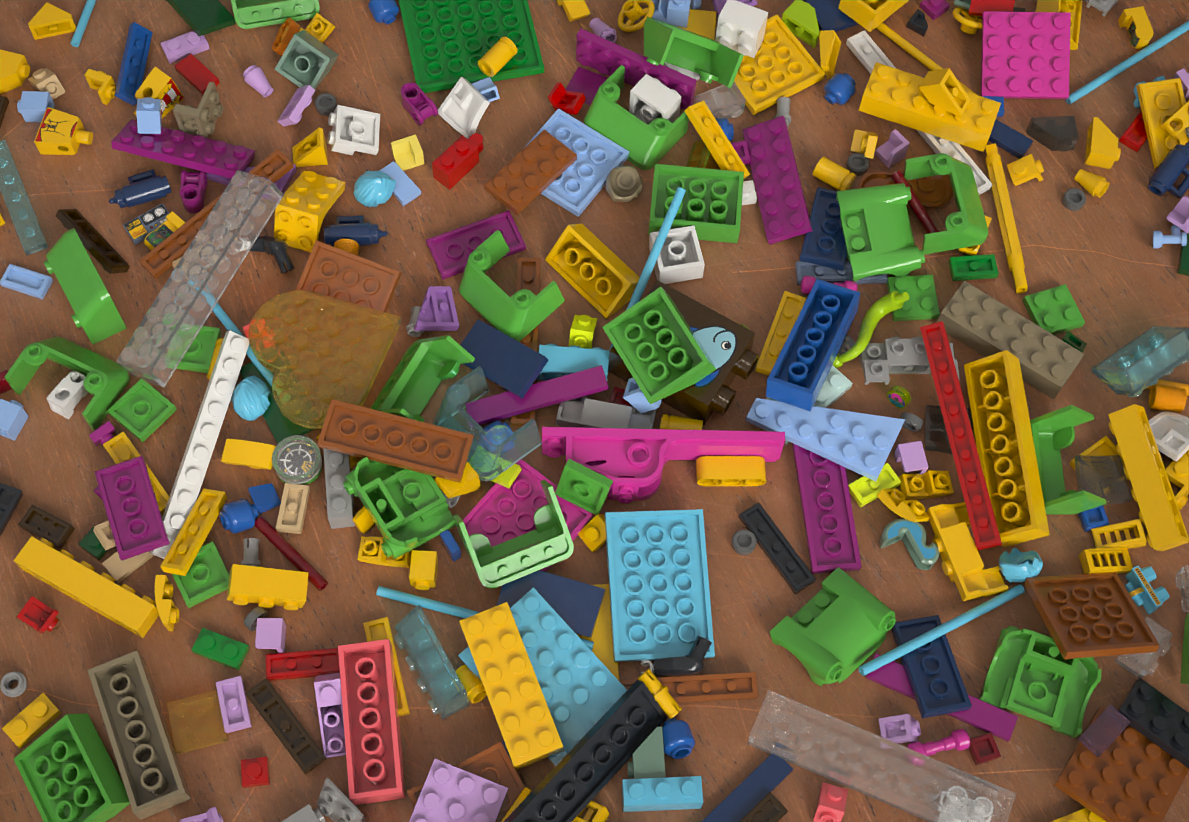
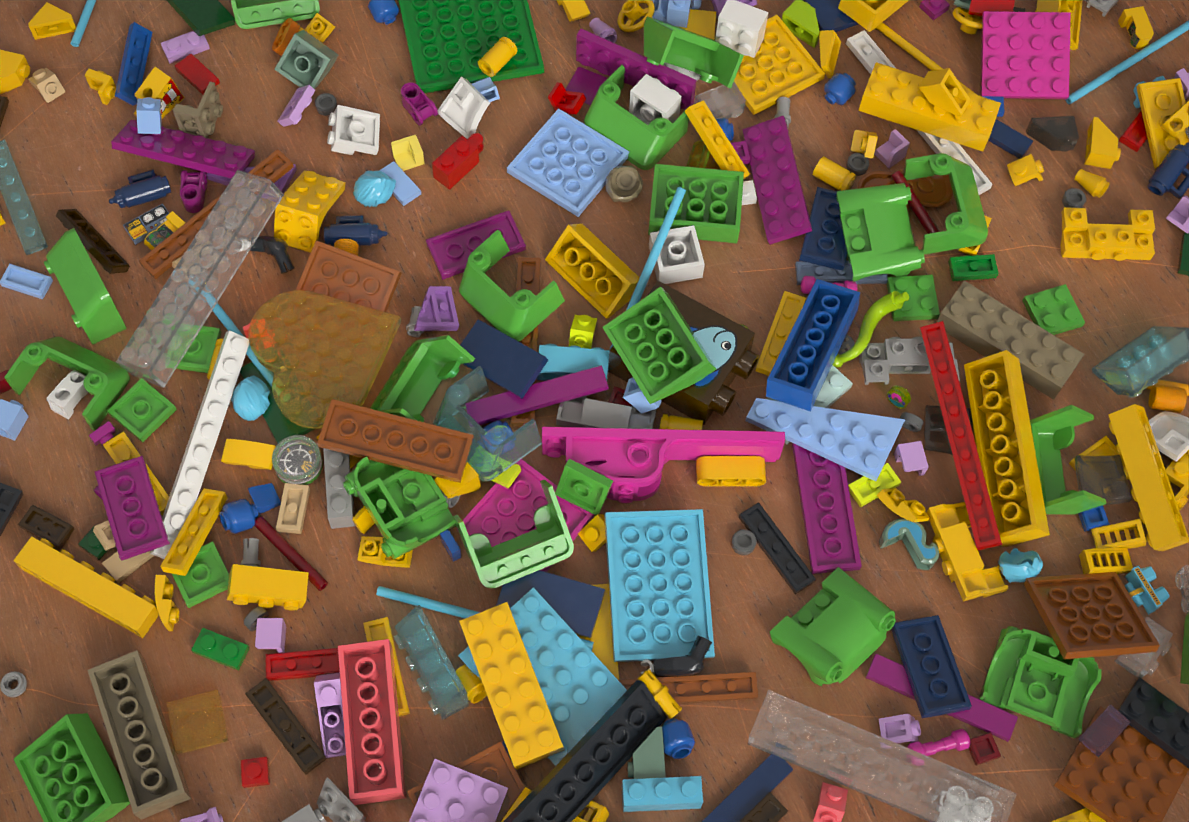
(31, 720): yellow plate -> none
(34, 105): light blue brick -> none
(38, 615): red bracket -> none
(61, 134): yellow torso -> none
(233, 704): lavender plate -> none
(256, 79): lavender cone -> none
(311, 150): yellow slope -> none
(423, 569): yellow brick -> none
(530, 172): dark orange plate -> none
(918, 23): black tile -> none
(926, 485): yellow slope -> none
(941, 630): medium azure piece -> none
(1006, 218): yellow piece -> none
(1074, 341): dark green plate -> none
(1107, 240): none -> yellow bracket
(1175, 238): light blue piece -> none

